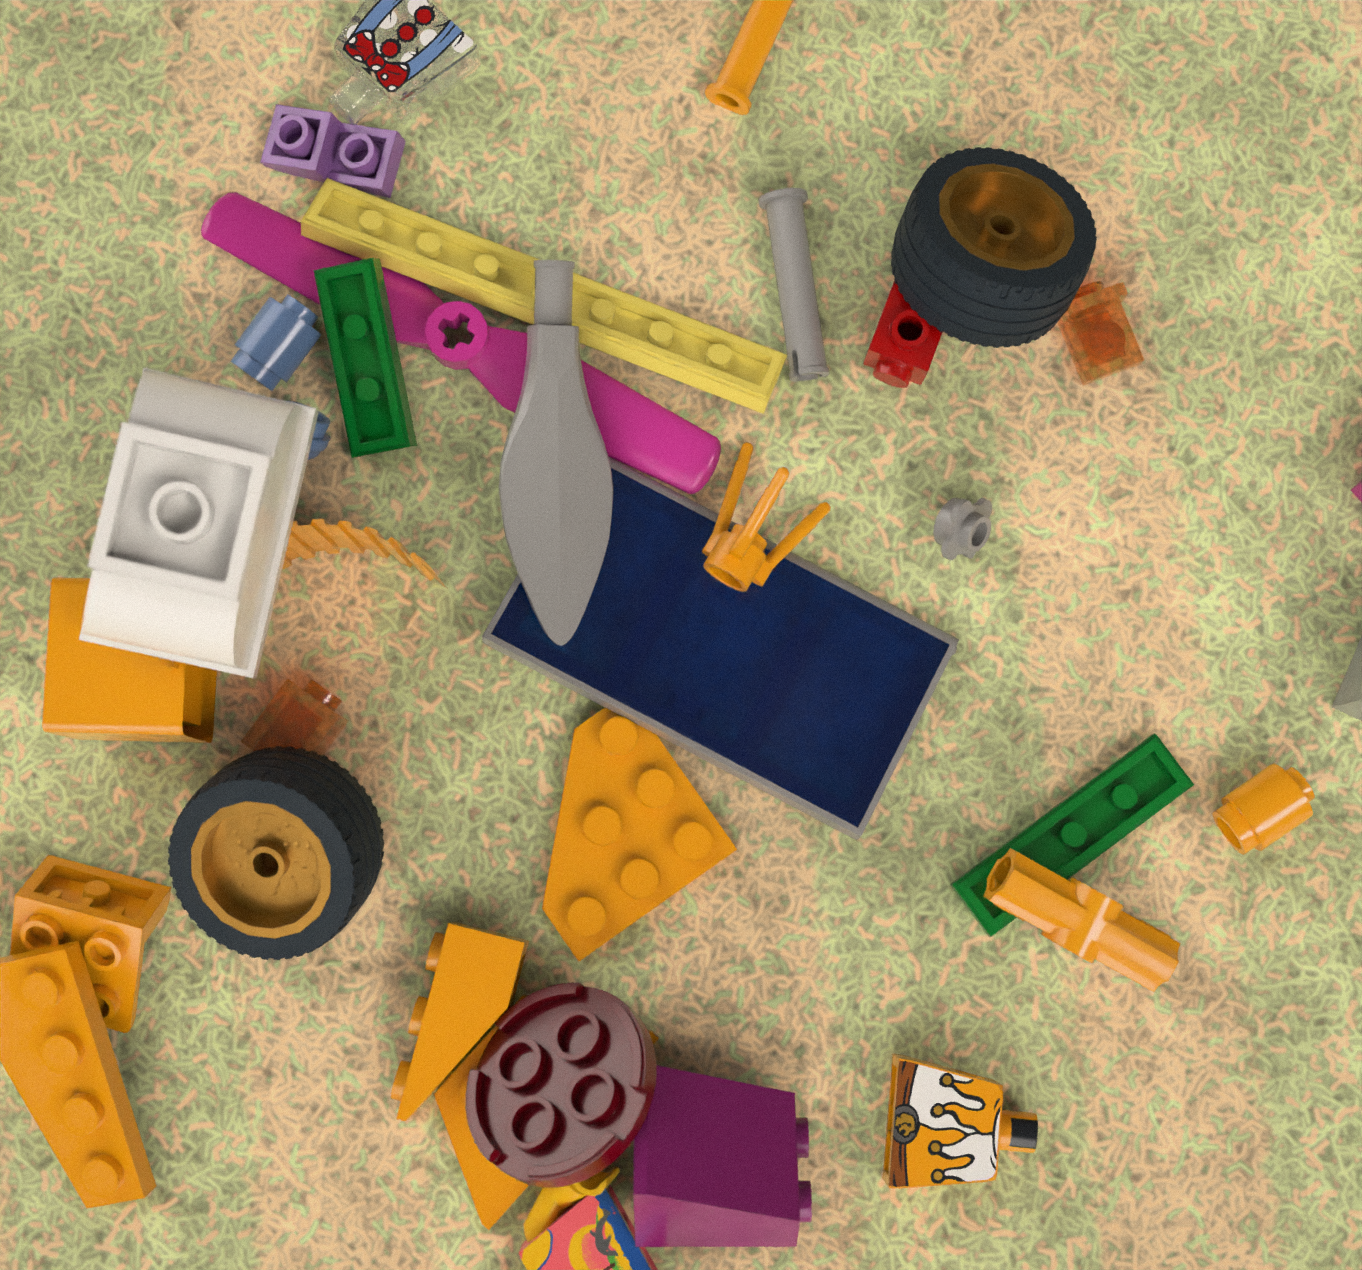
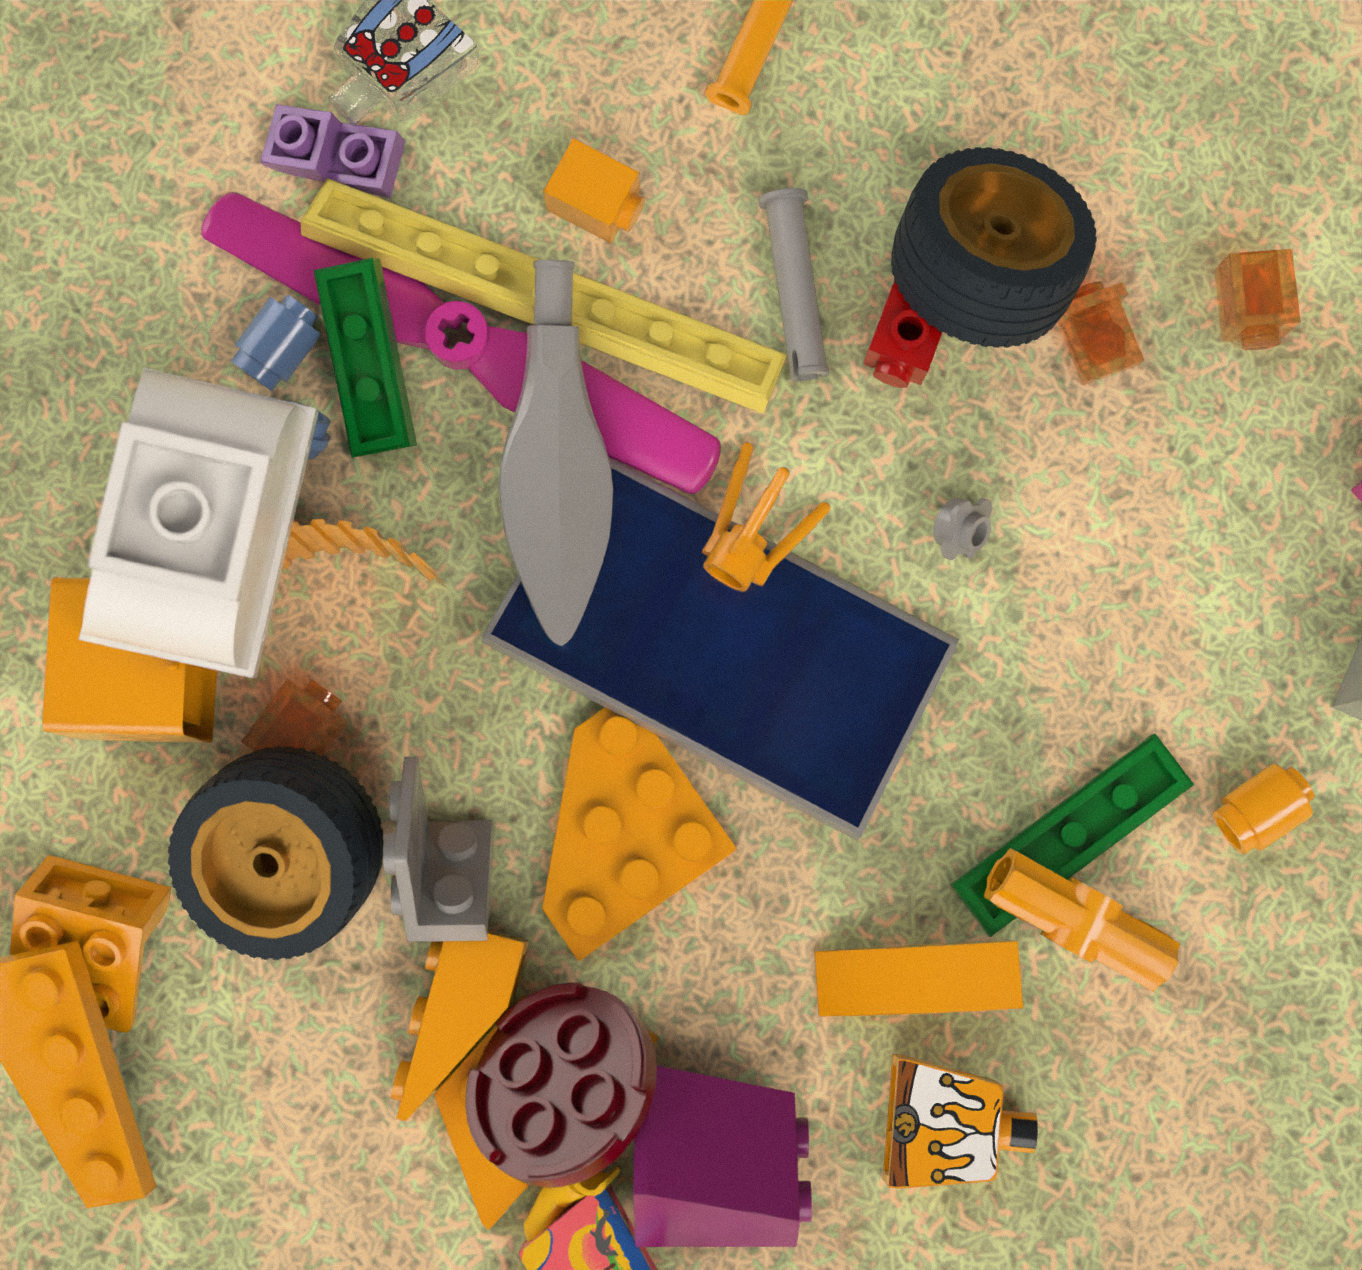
(438, 867): none -> light grey bracket
(594, 192): none -> light orange brick
(919, 979): none -> light orange slope
(1257, 297): none -> clear orange brick

